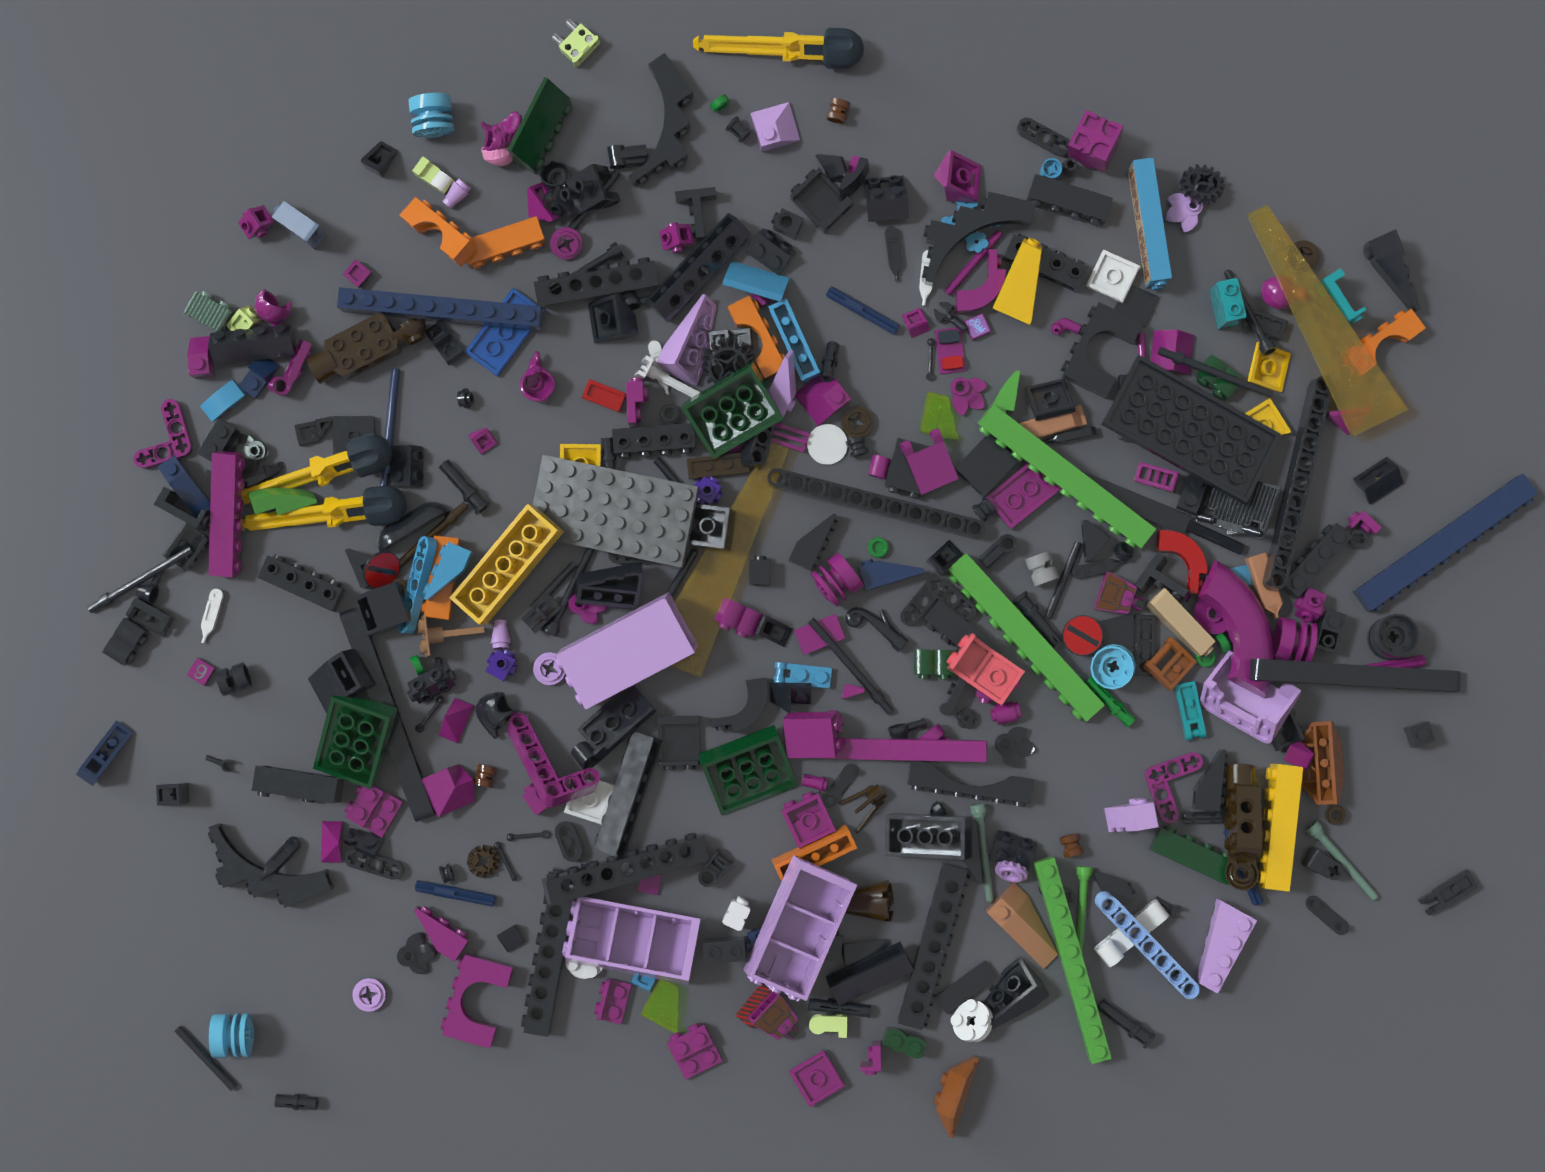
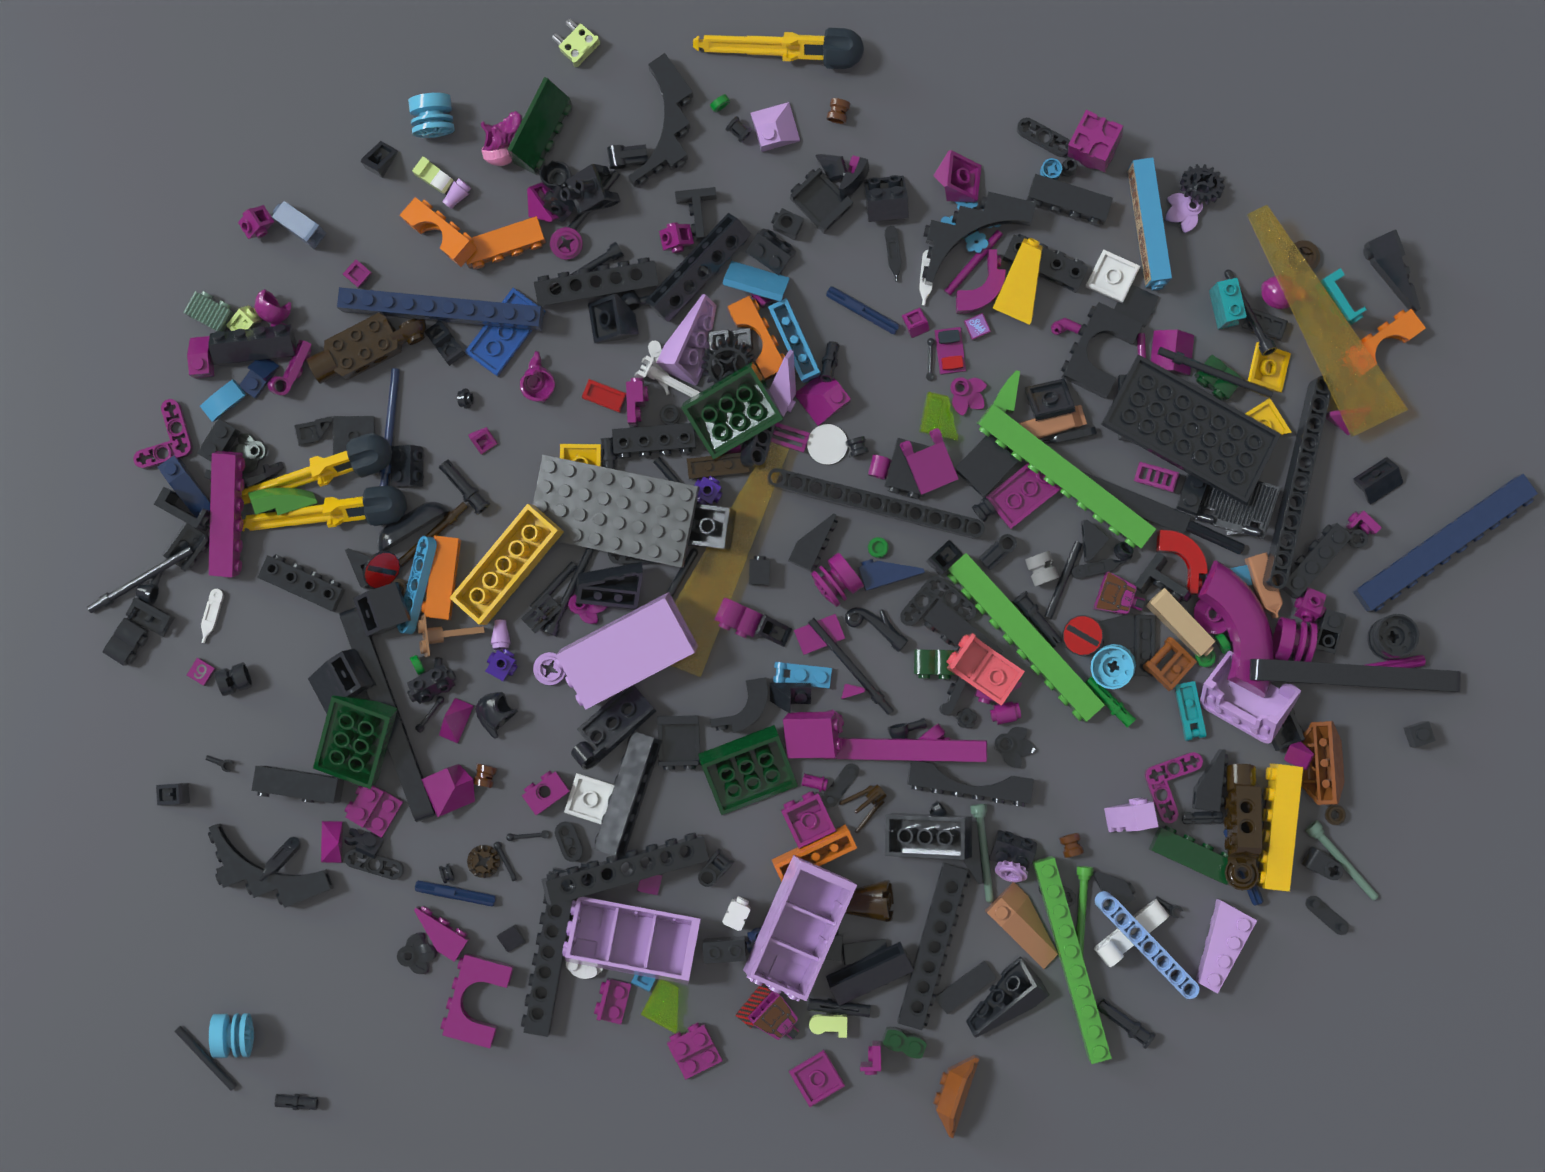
(104, 753): dark blue slope -> none
(363, 1002): lavender gear -> none
(451, 566): dark azure slope -> none
(544, 767): magenta beam -> none
(852, 413): dark brown gear -> none
(949, 316): black bar -> none
(962, 1016): white plate -> none
(1450, 891): black hinge -> none

